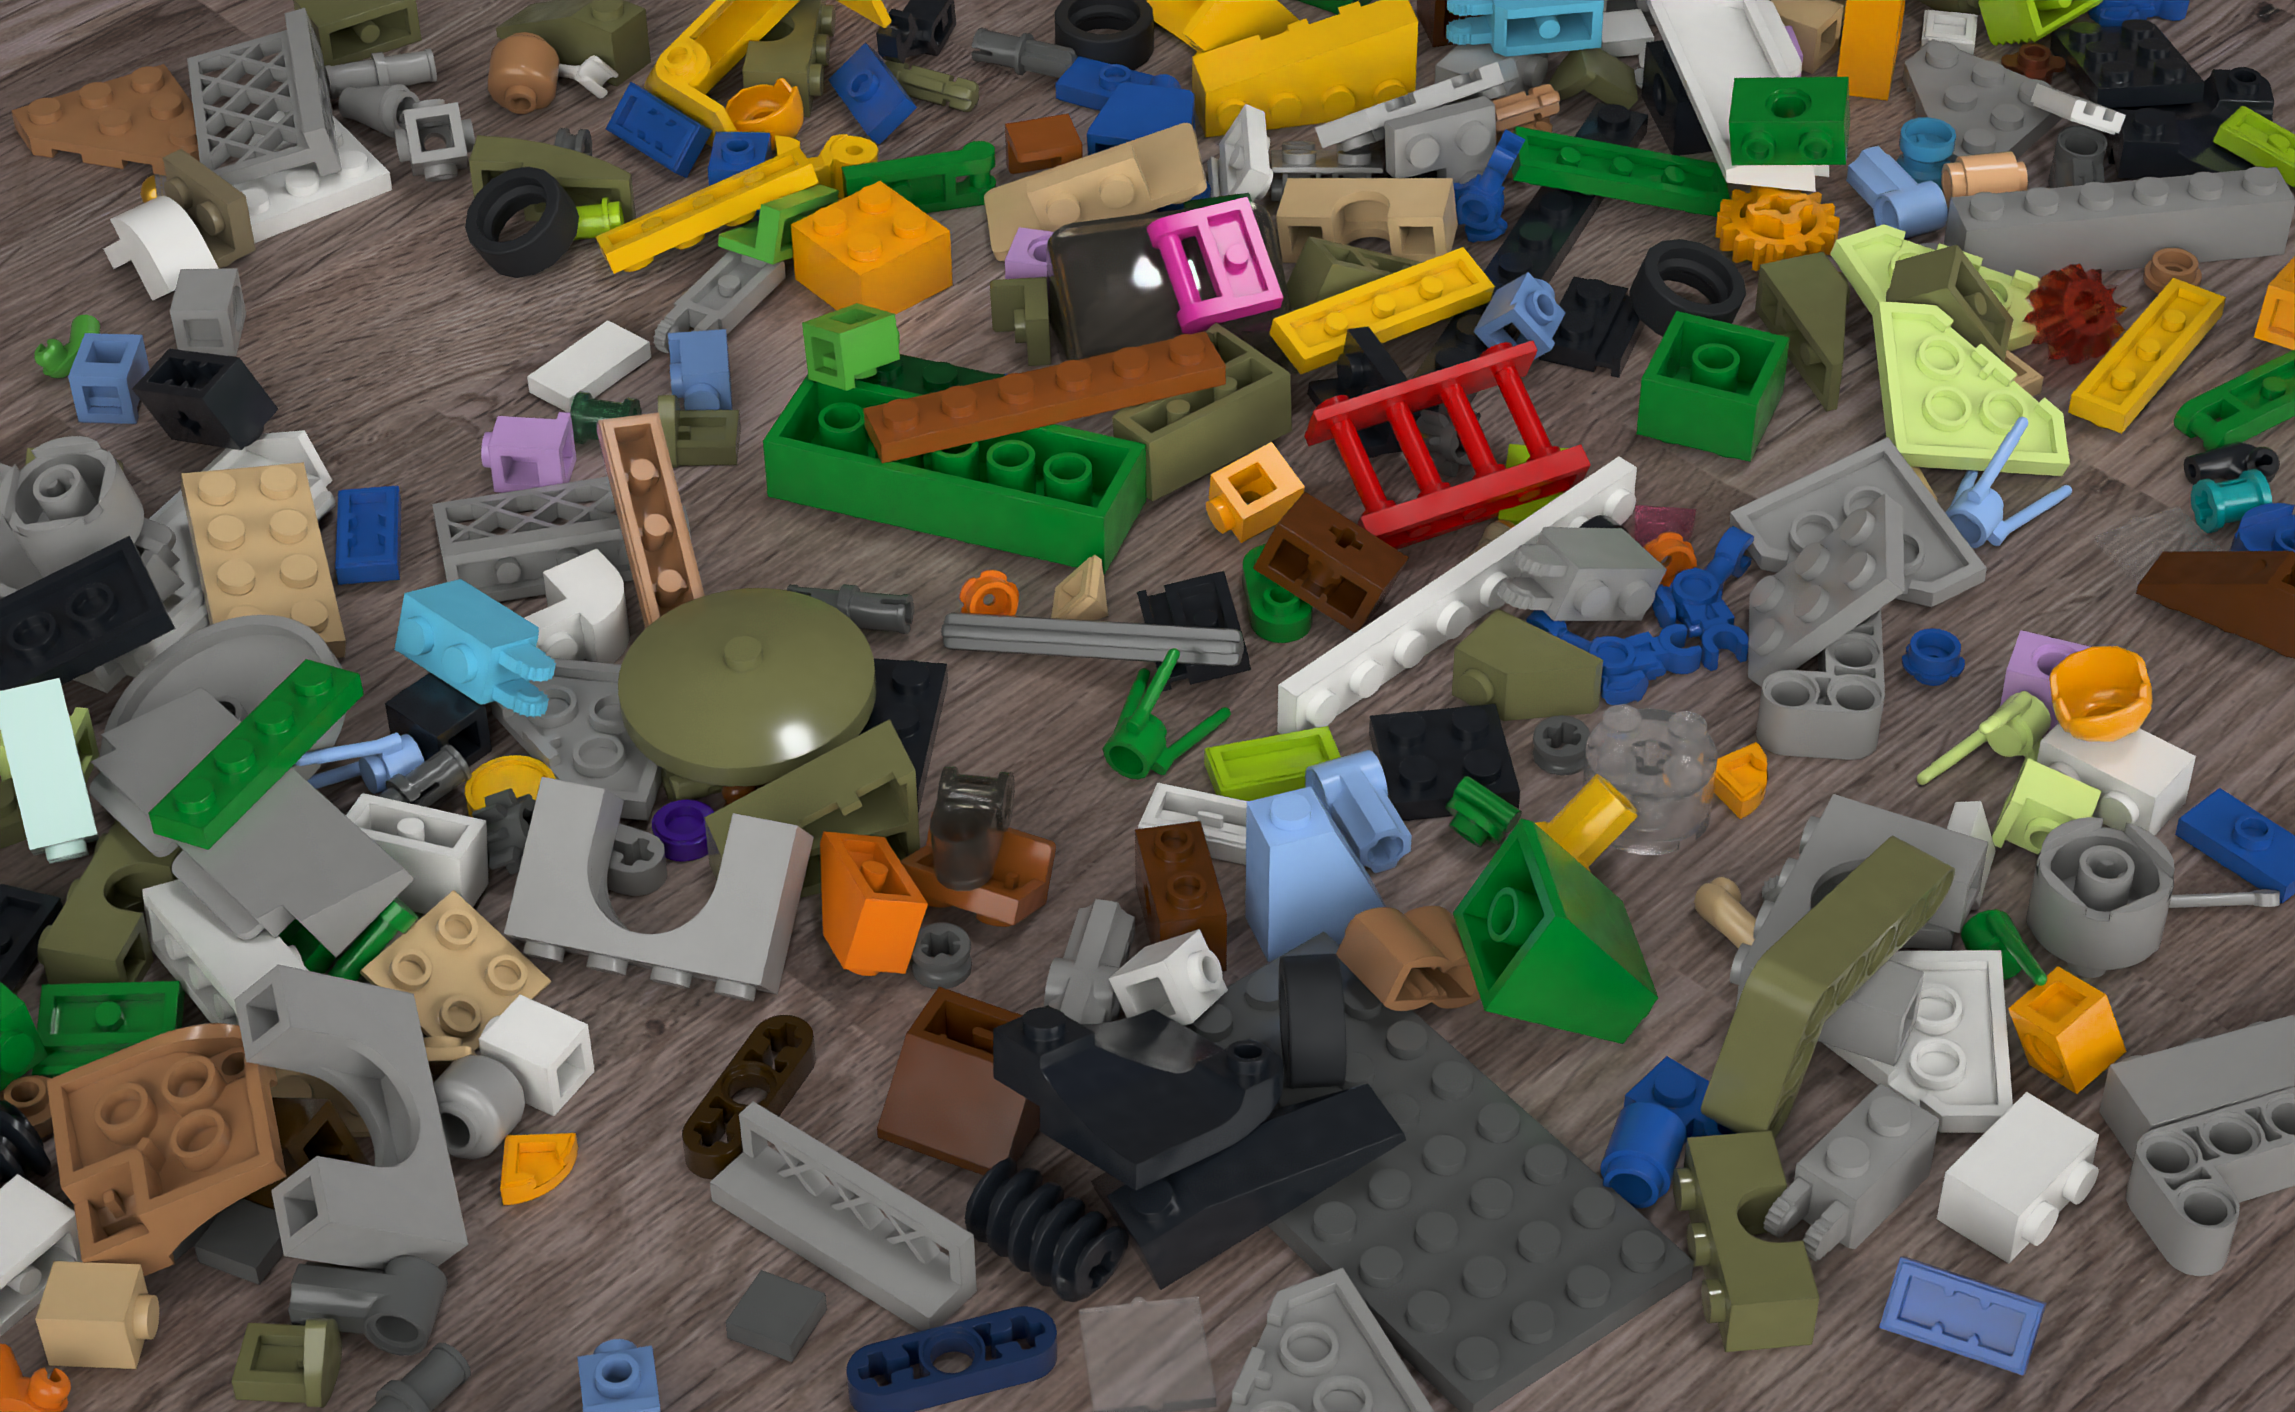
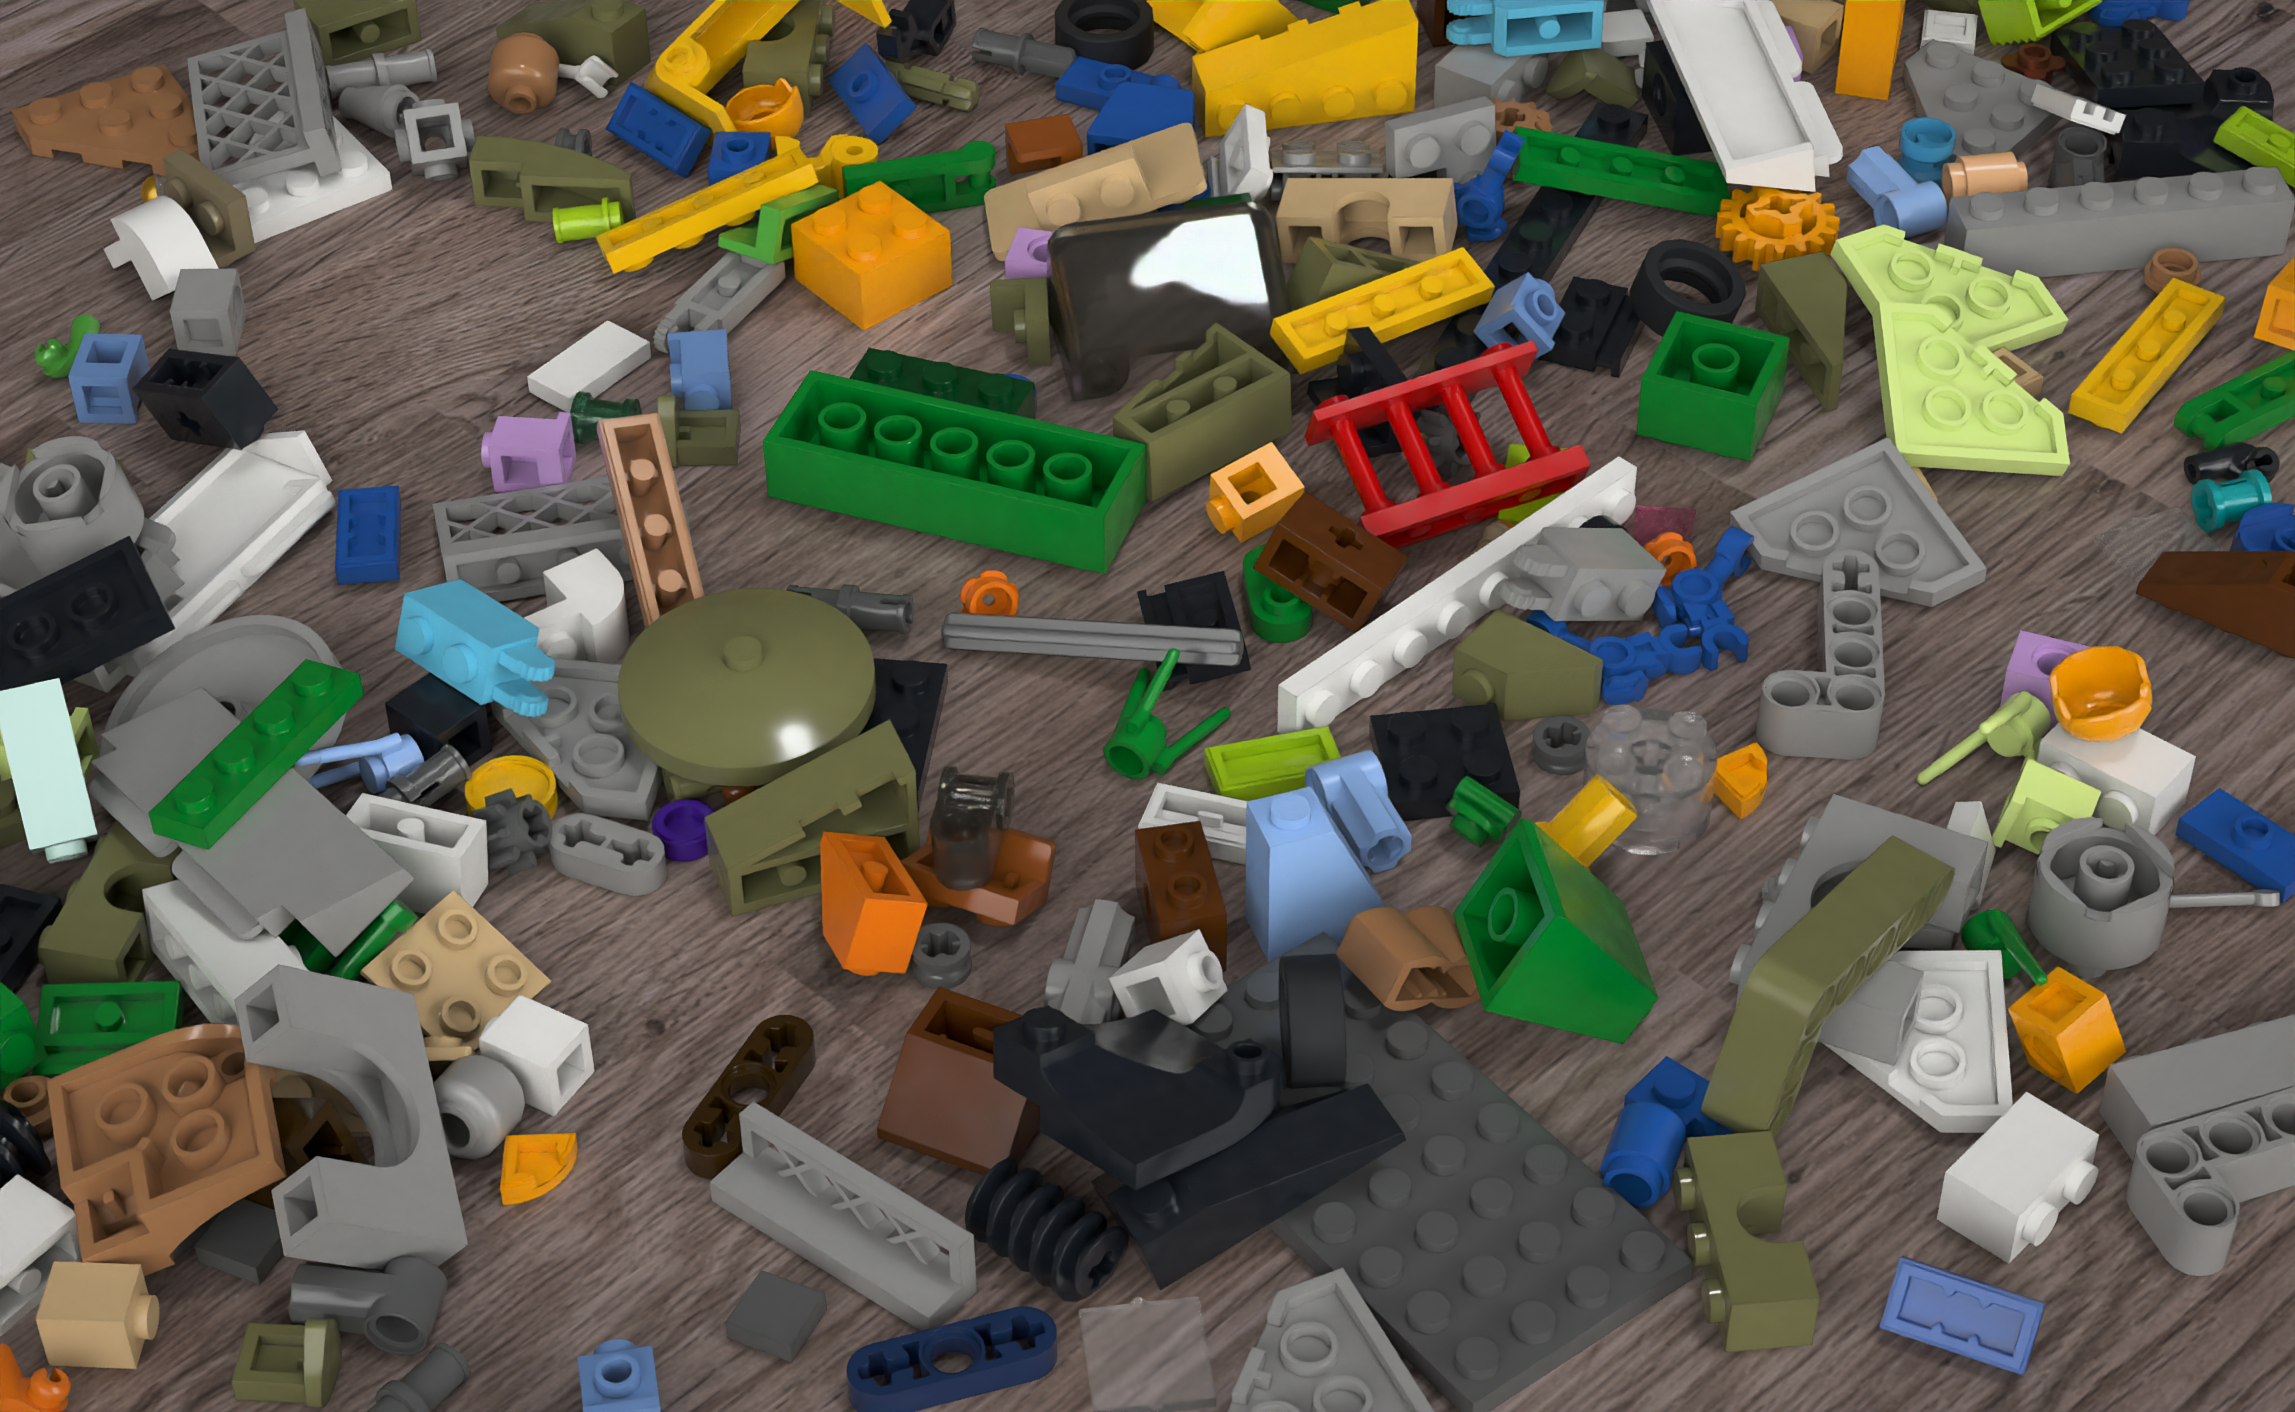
(261, 547): tan plate -> none
(501, 201): black tyre -> none
(733, 940): light grey arch -> none
(850, 344): bright green brick -> none
(1044, 396): dark orange plate -> none
(1082, 593): tan slope -> none
(1232, 256): plate -> none
(1369, 125): light grey plate -> none
(1520, 108): medium nougat axle -> none
(1720, 907): tan arm -> none
(1789, 121): green brick -> none
(1826, 590): light grey plate -> none
(1857, 1173): light grey hinge -> none
(1933, 657): blue plate -> none
(1957, 288): olive slope -> none
(1979, 509): light blue plant -> none
(2074, 314): clear red gear -> none

